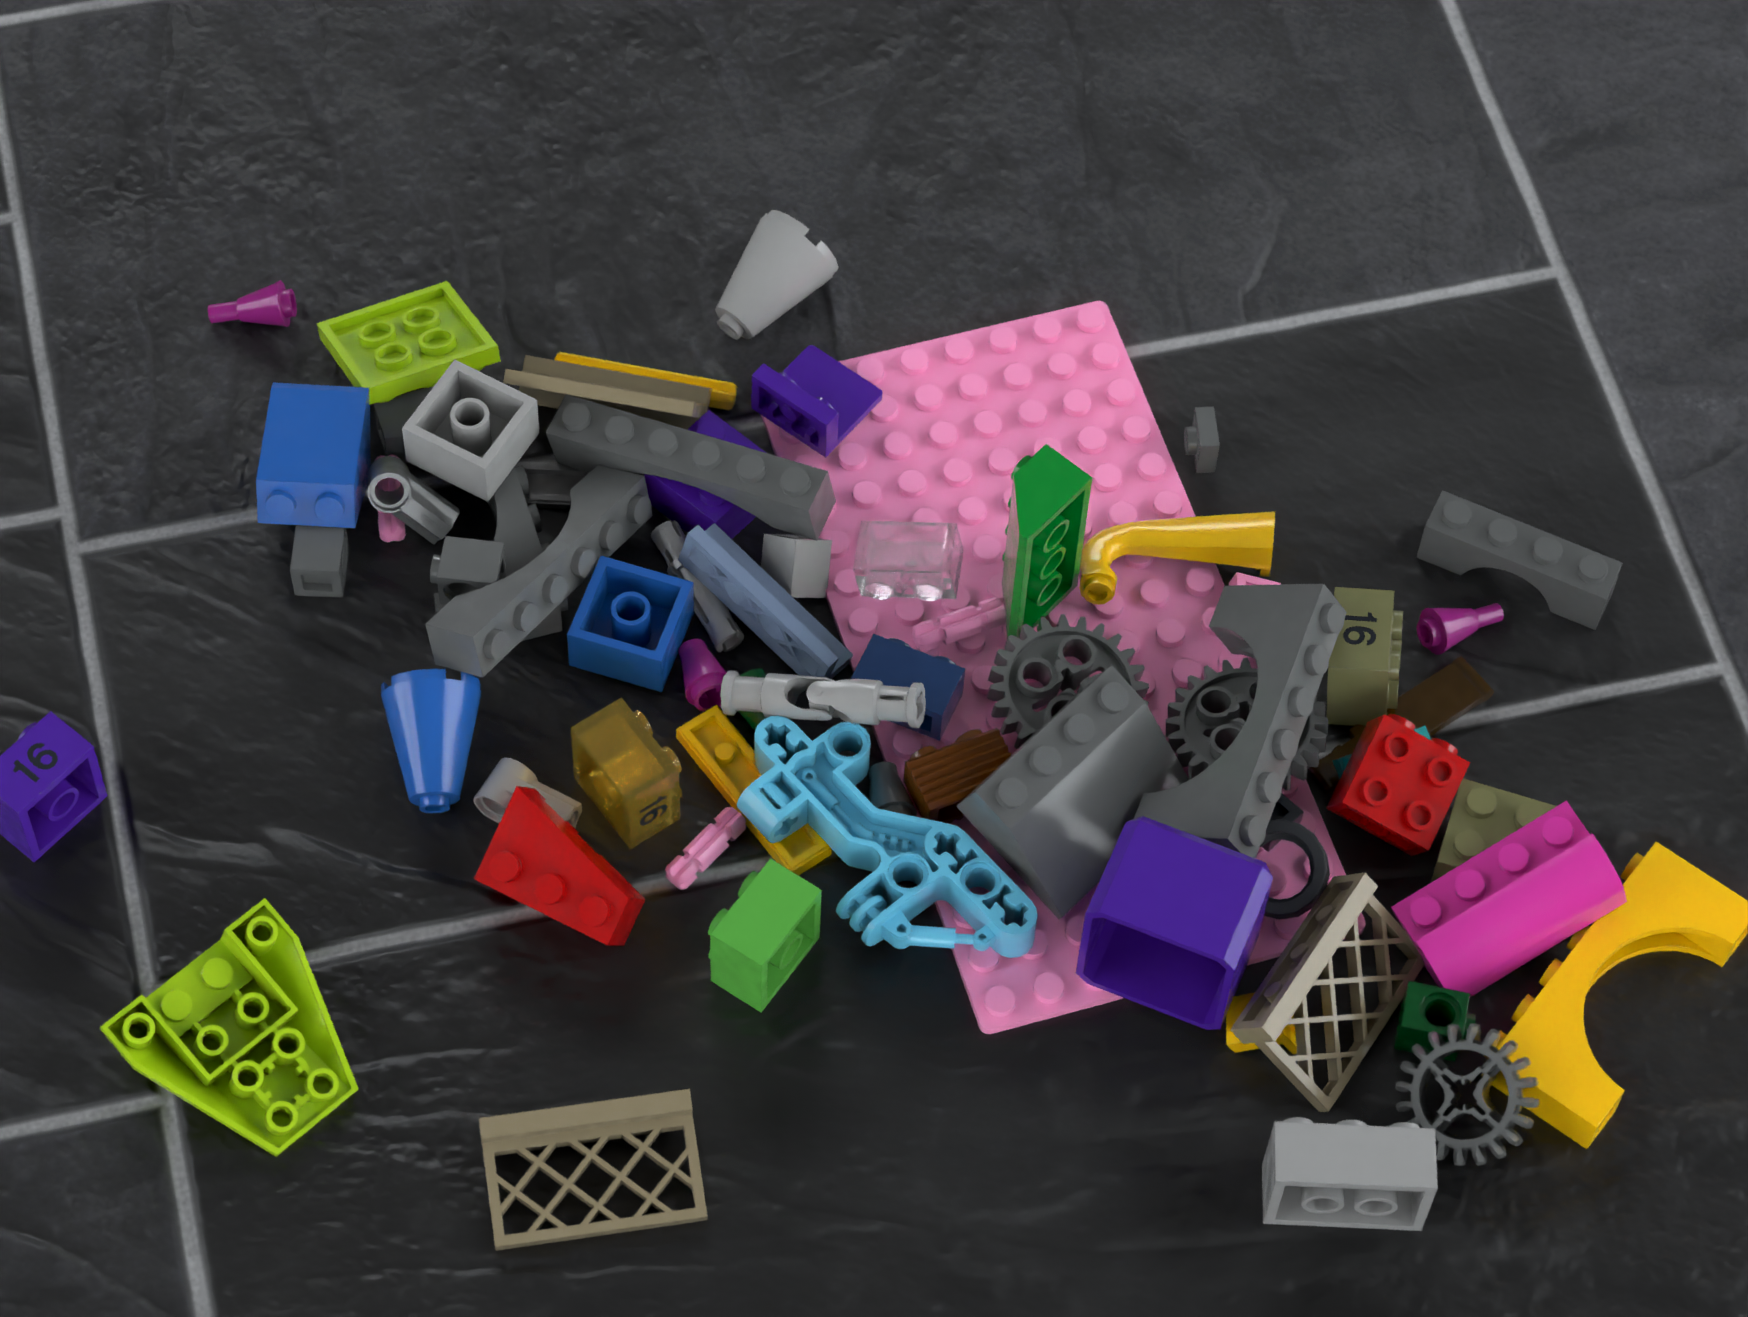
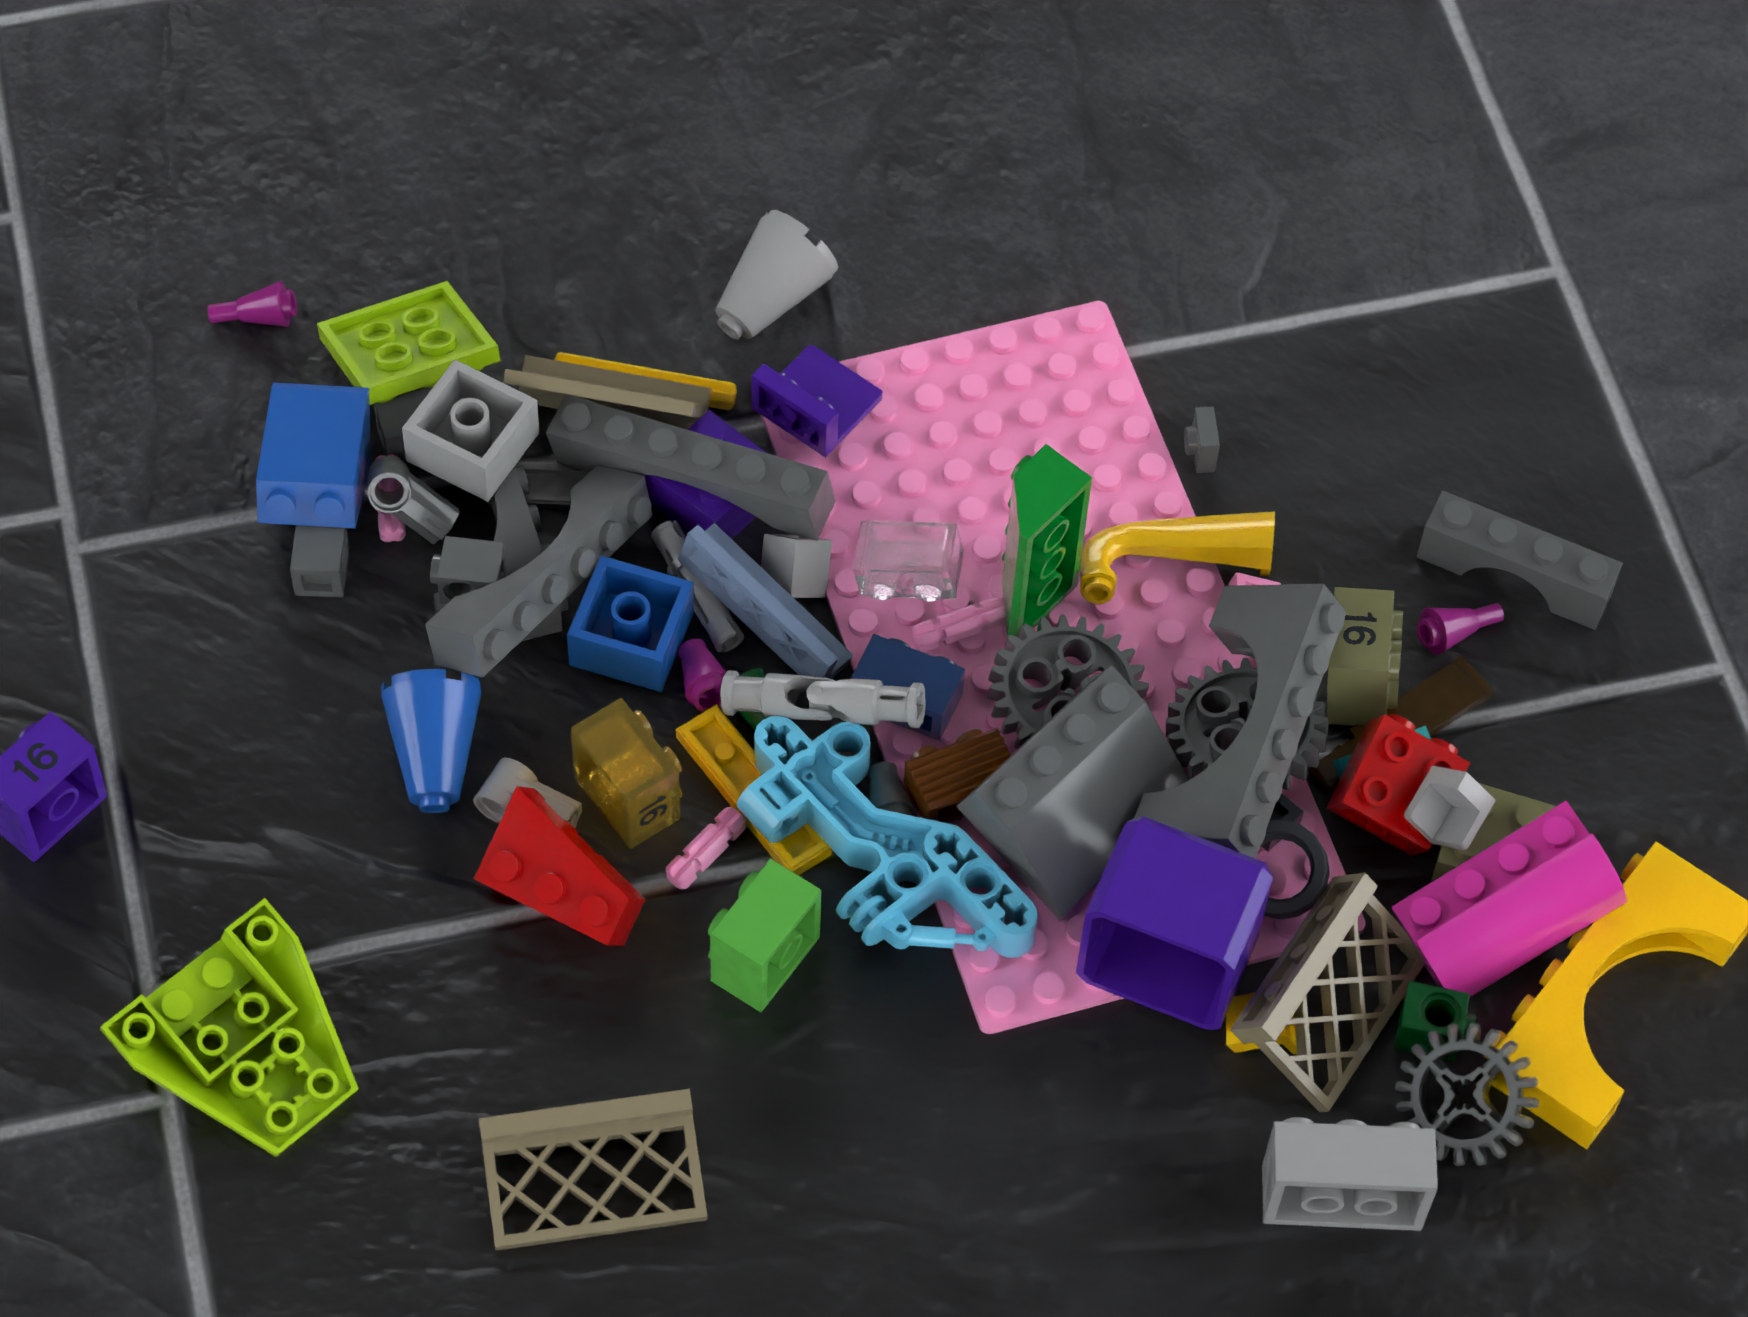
(1449, 807): none -> light grey panel

